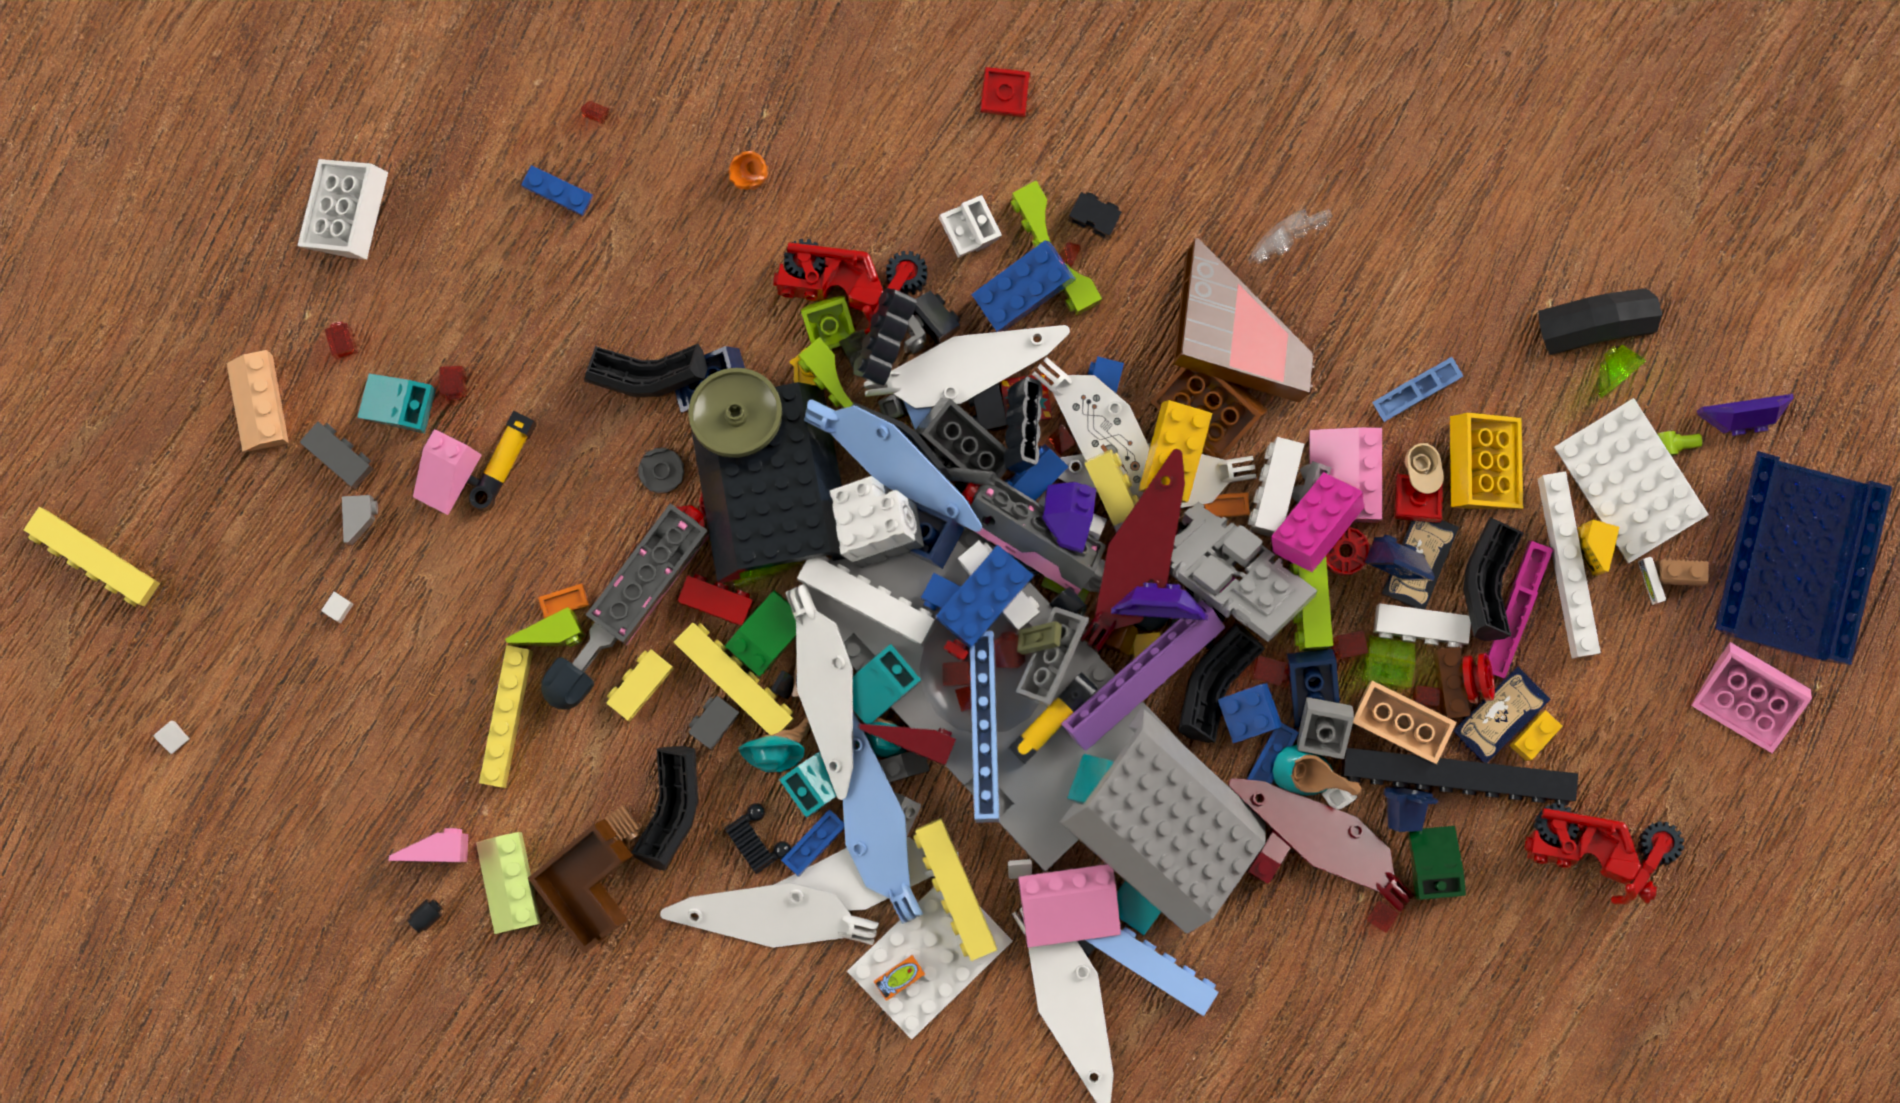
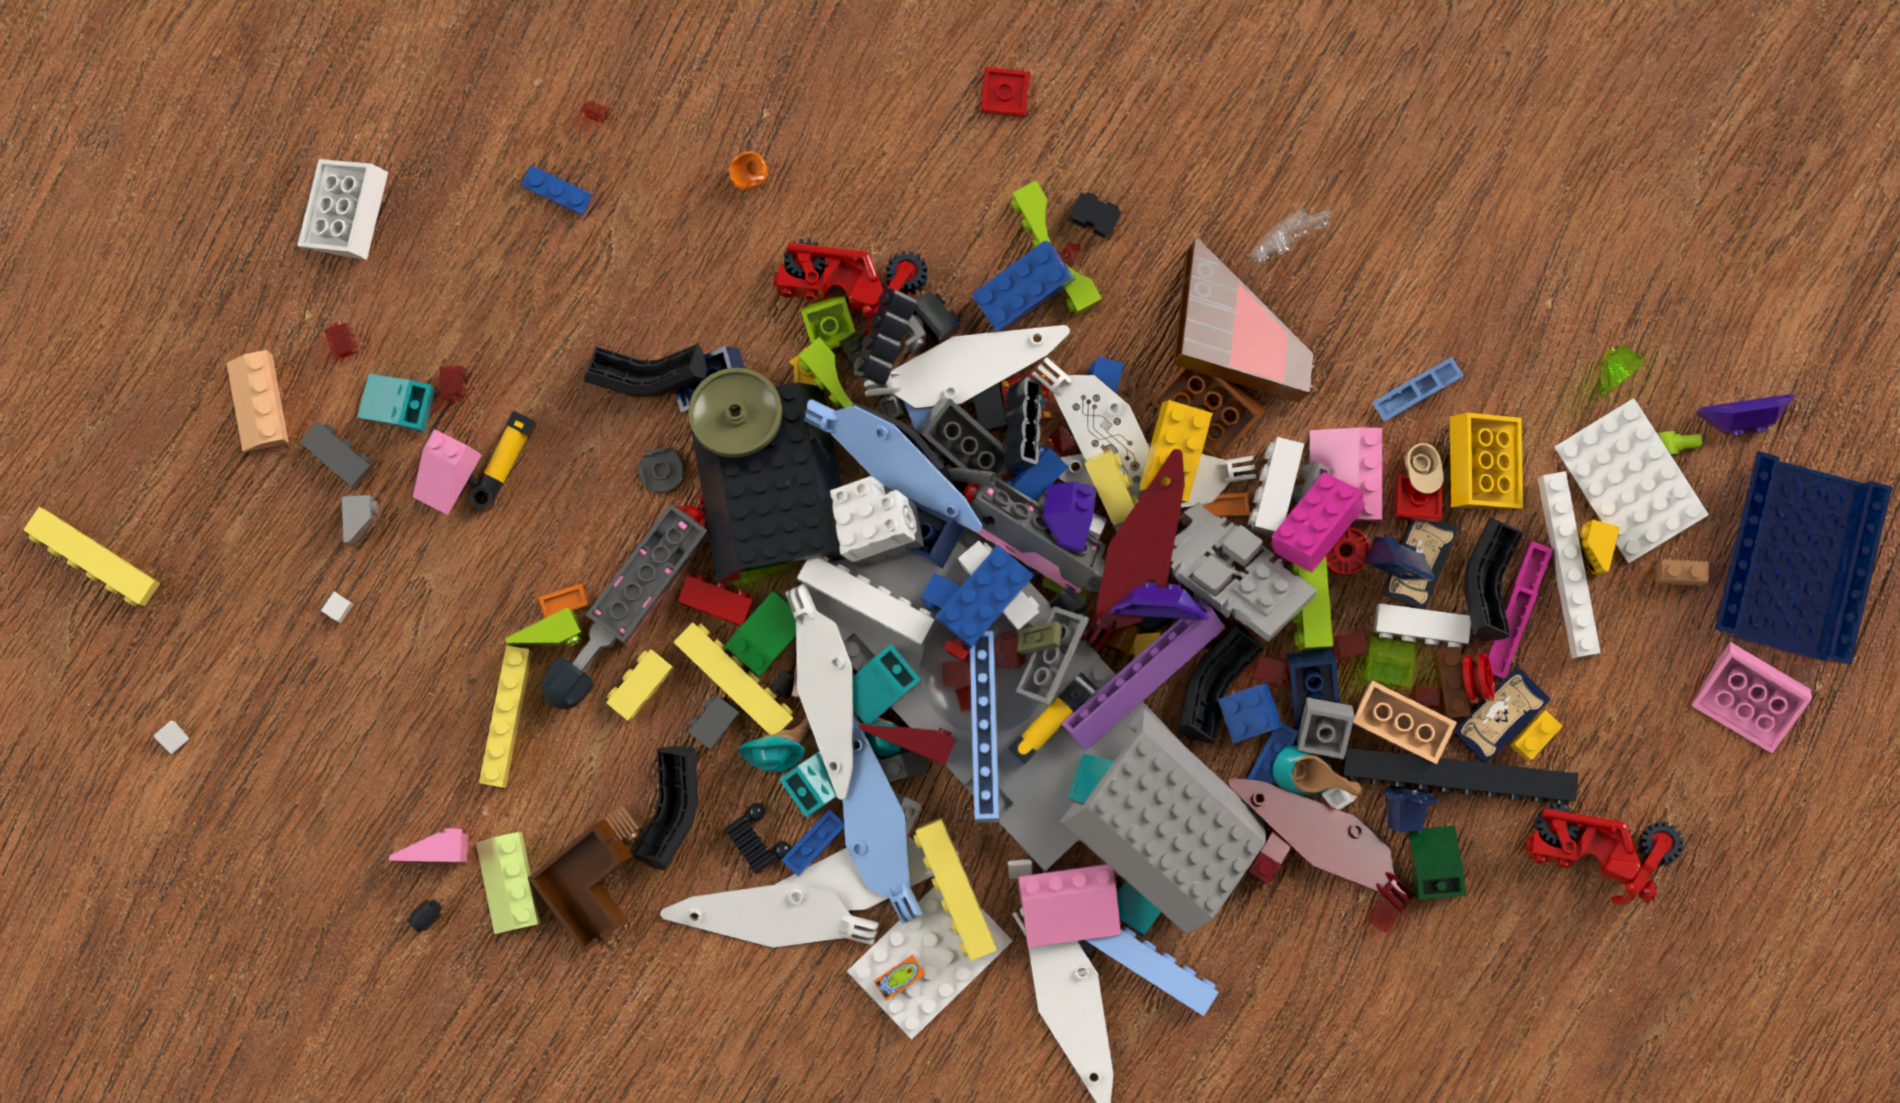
(970, 226): white brick -> none
(1599, 319): black piece -> none
(1652, 580): white tile -> none

